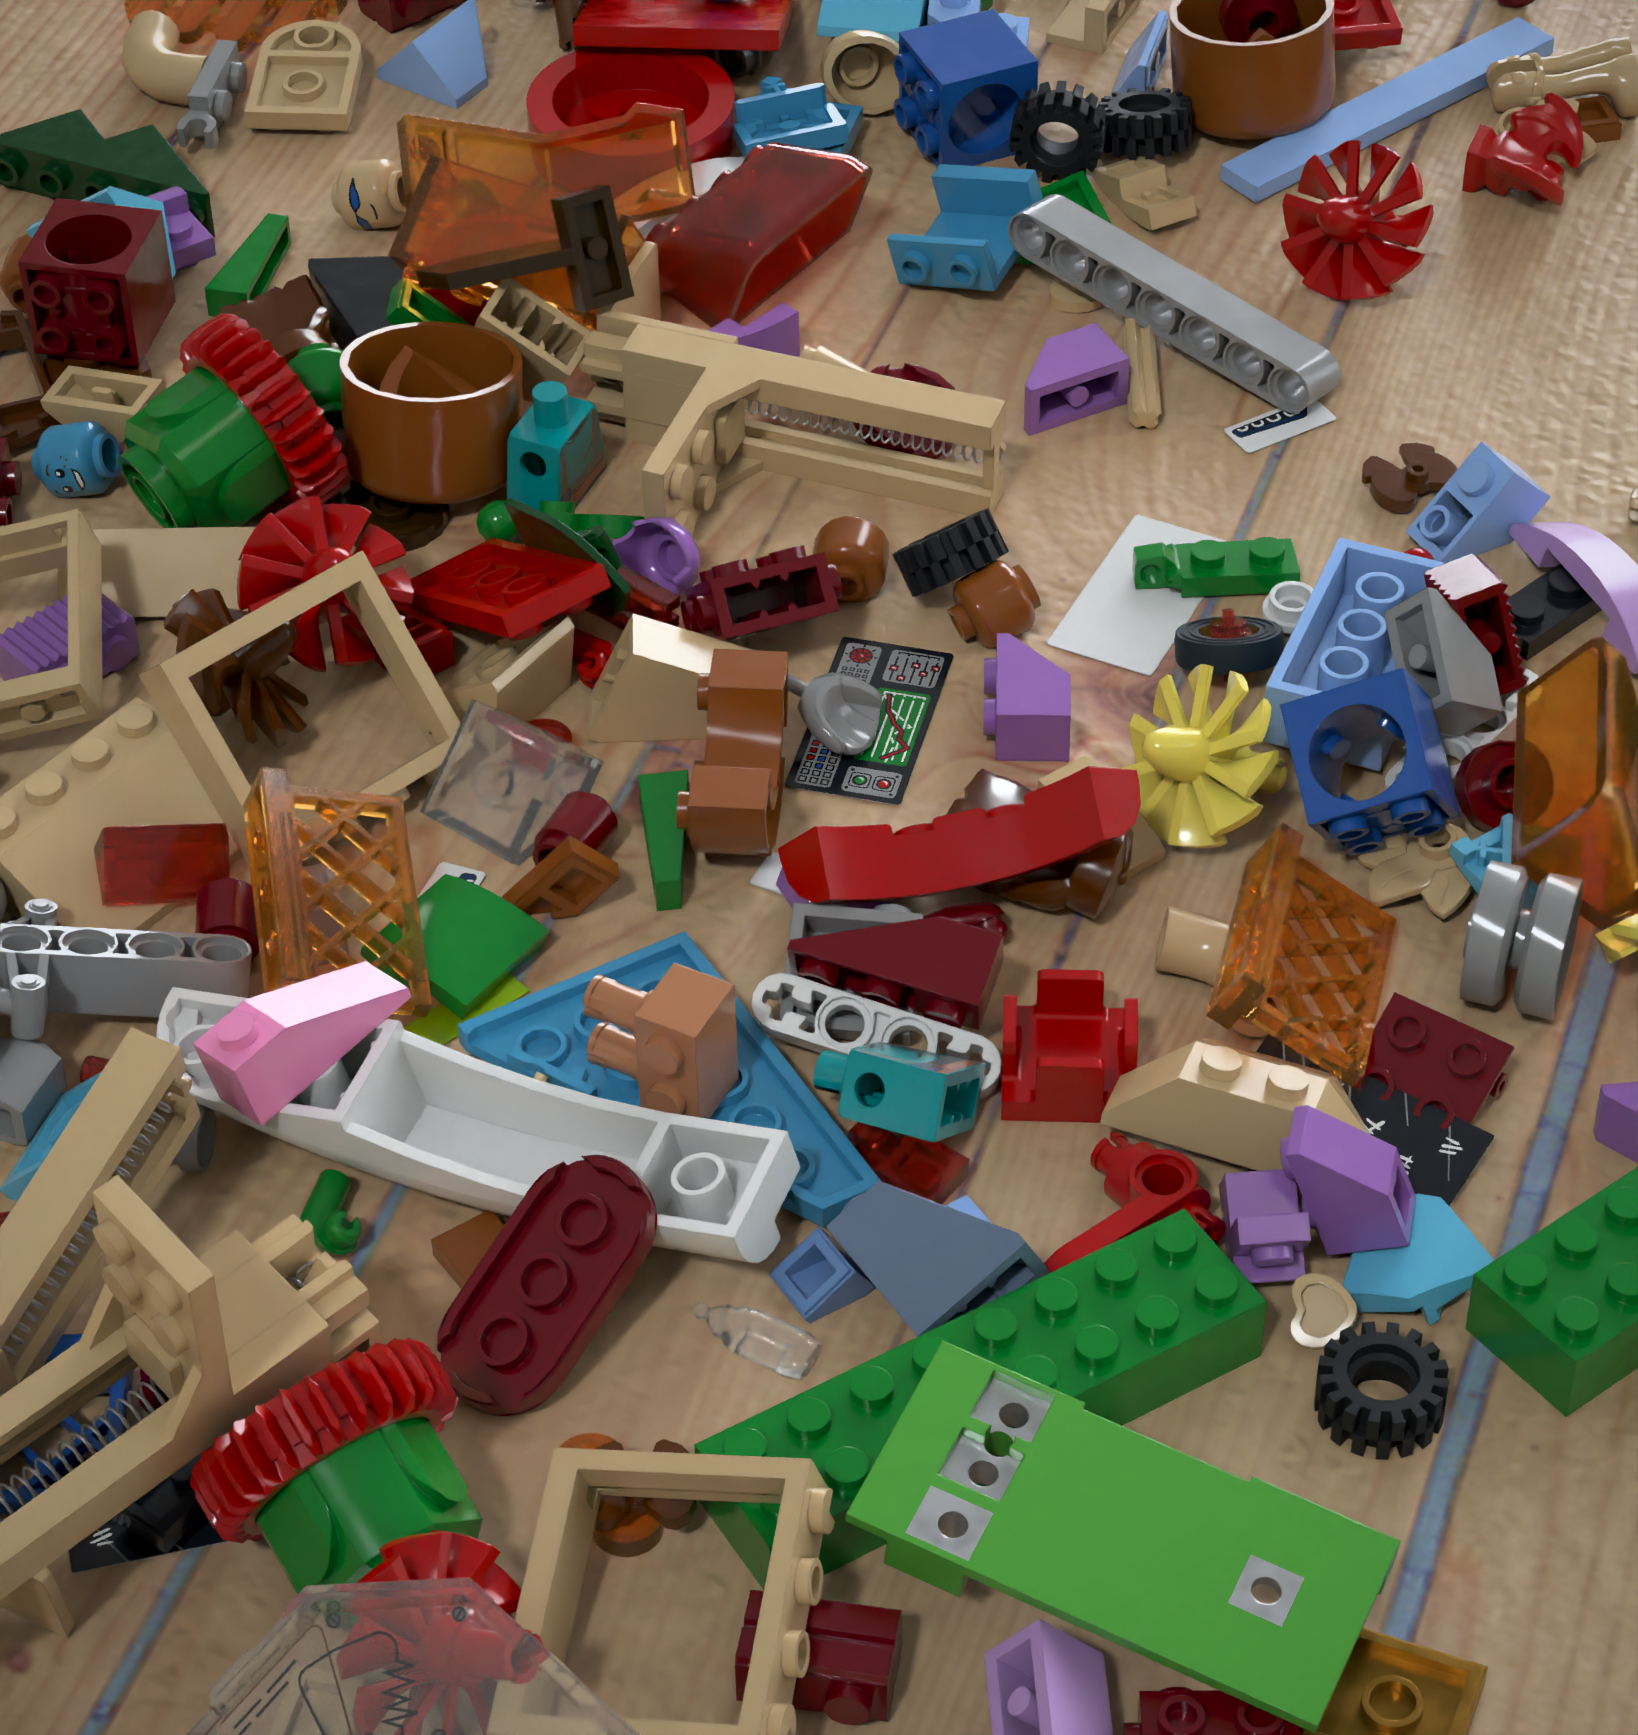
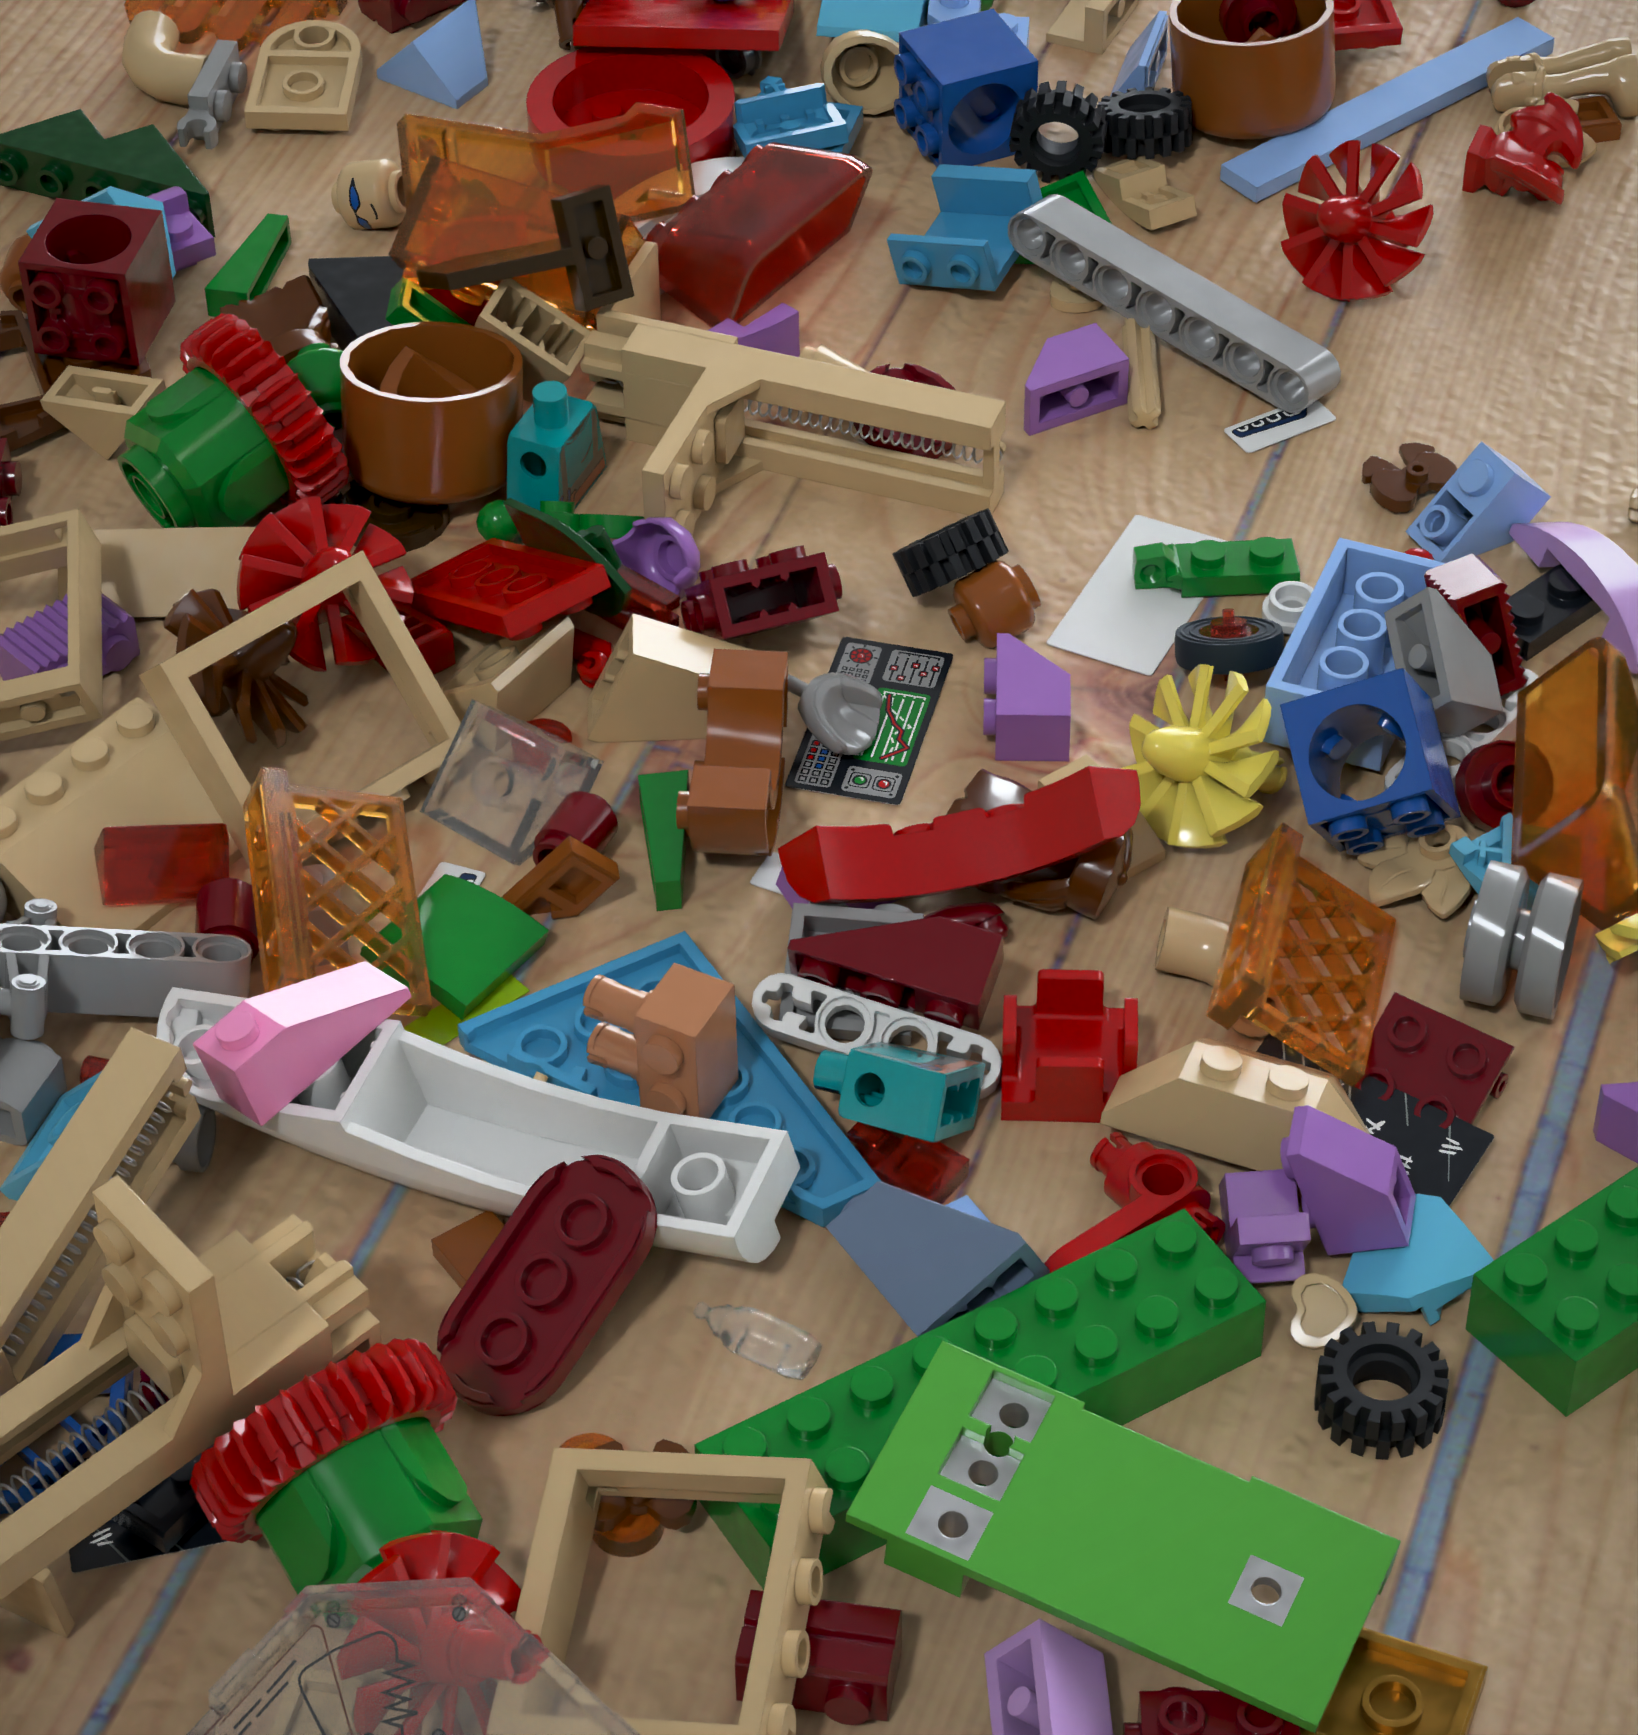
(76, 459): dark azure head -> none
(323, 1210): green arm -> none
(820, 1277): medium blue slope -> none
(859, 554): dark orange head -> none

